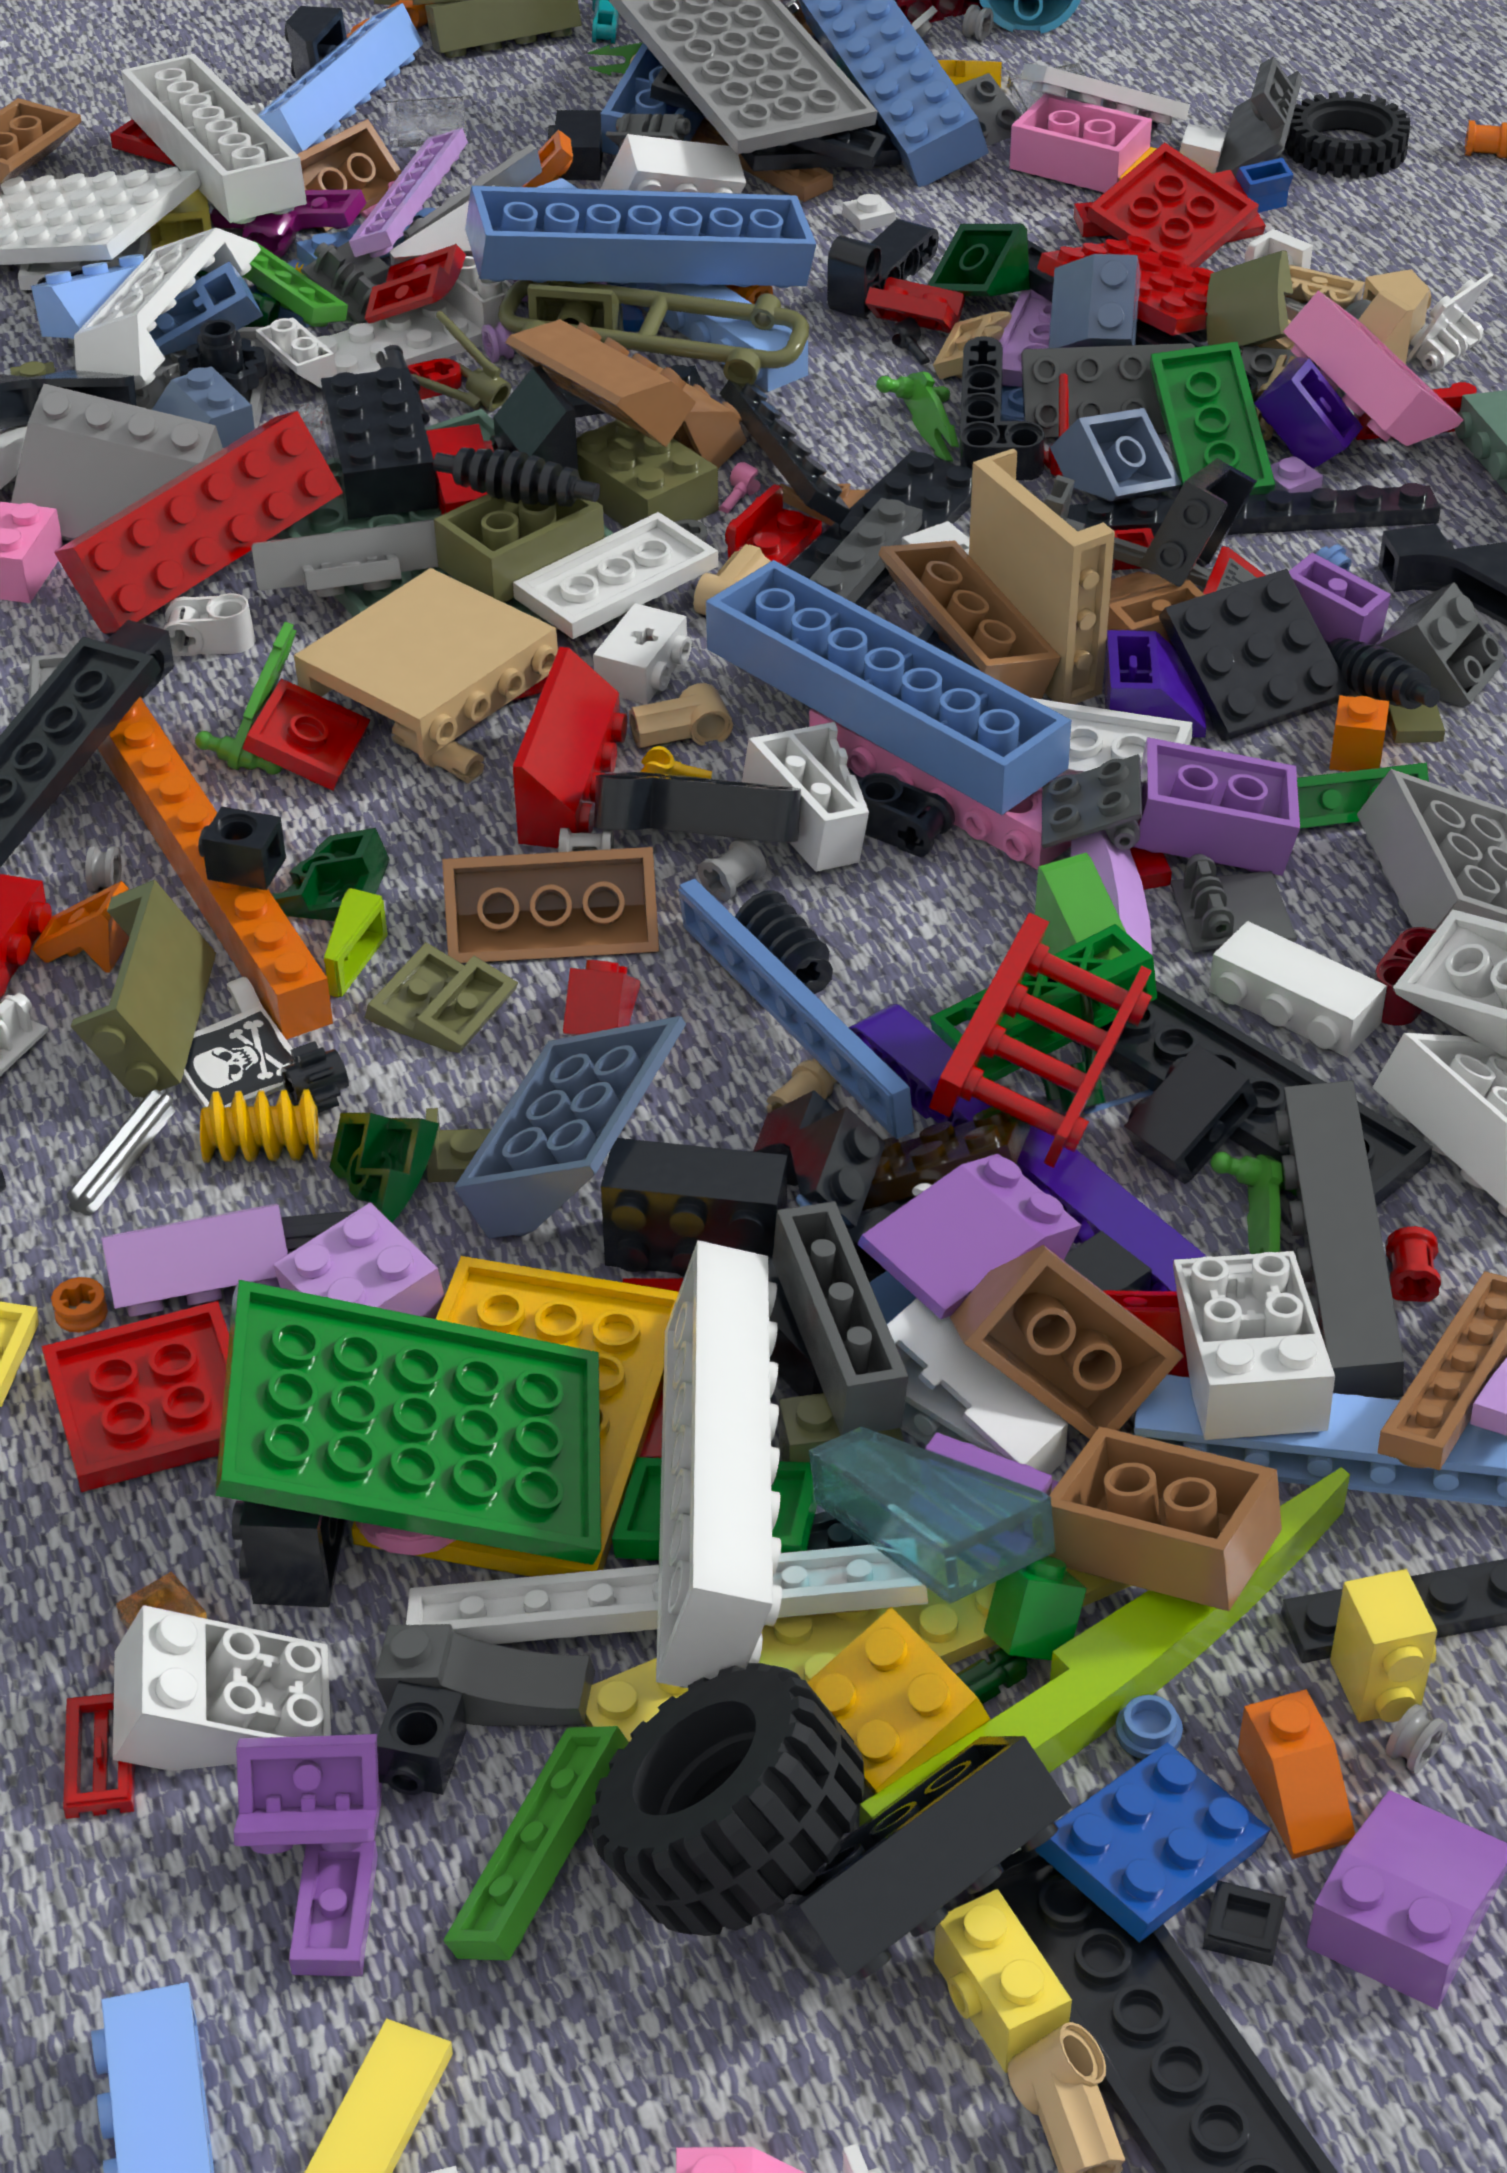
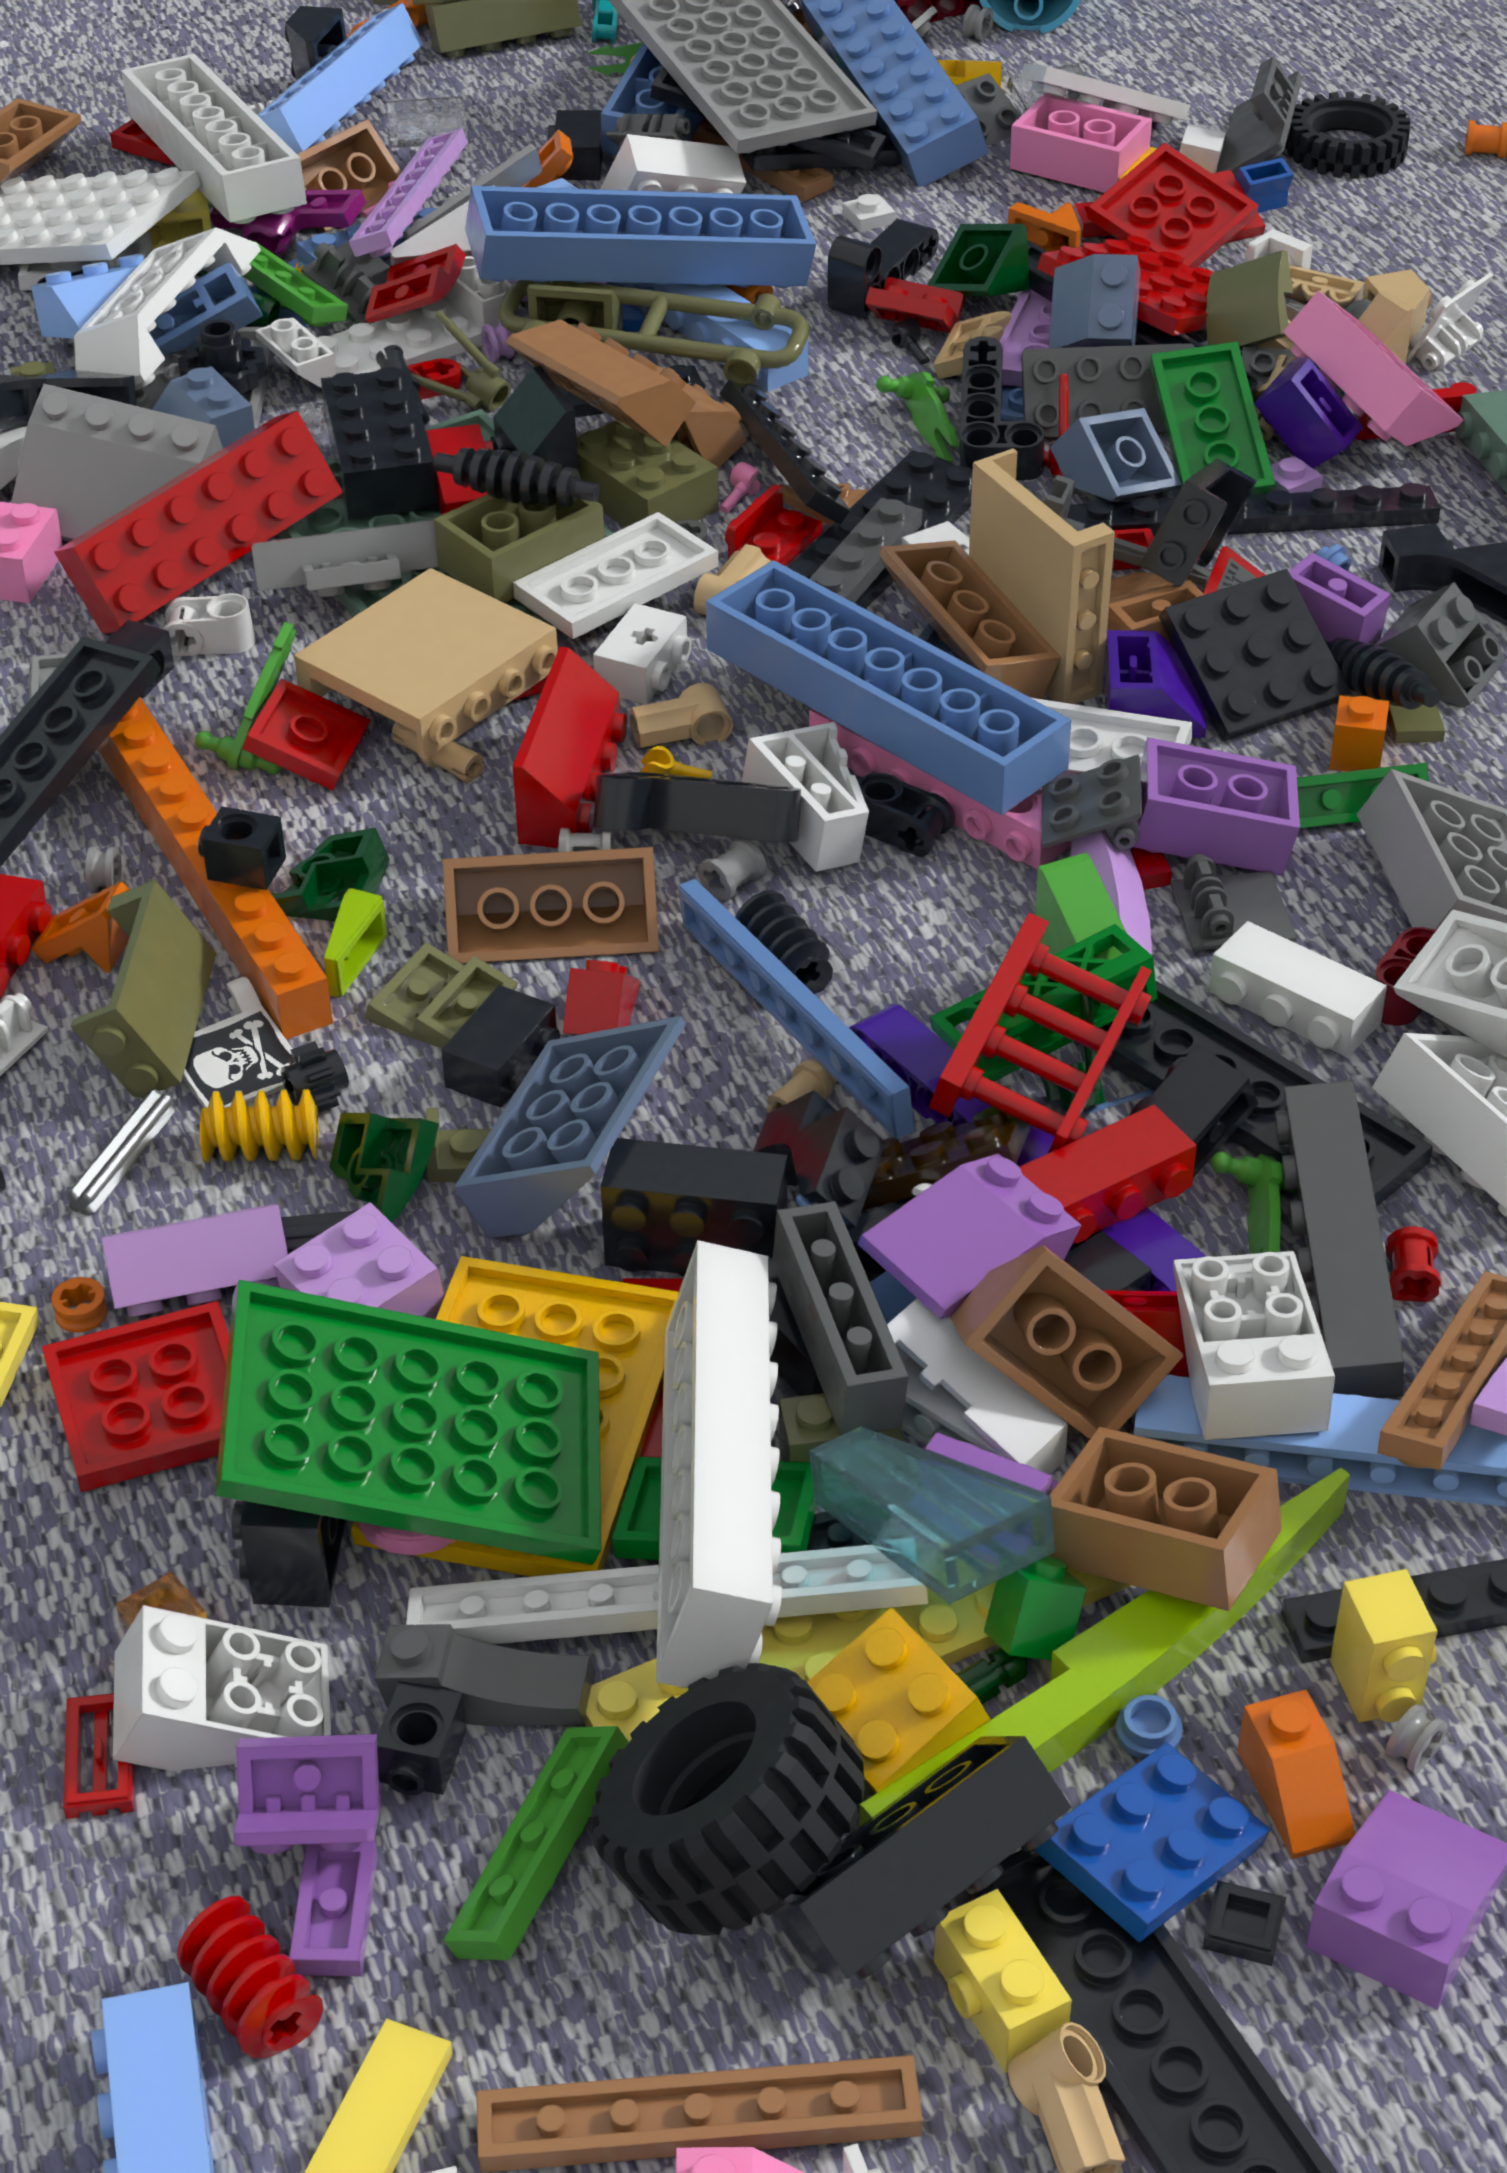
(248, 1979): none -> red piece
(498, 1045): none -> black brick
(701, 2109): none -> medium nougat plate
(1047, 229): none -> orange slope
(1117, 1170): none -> red brick

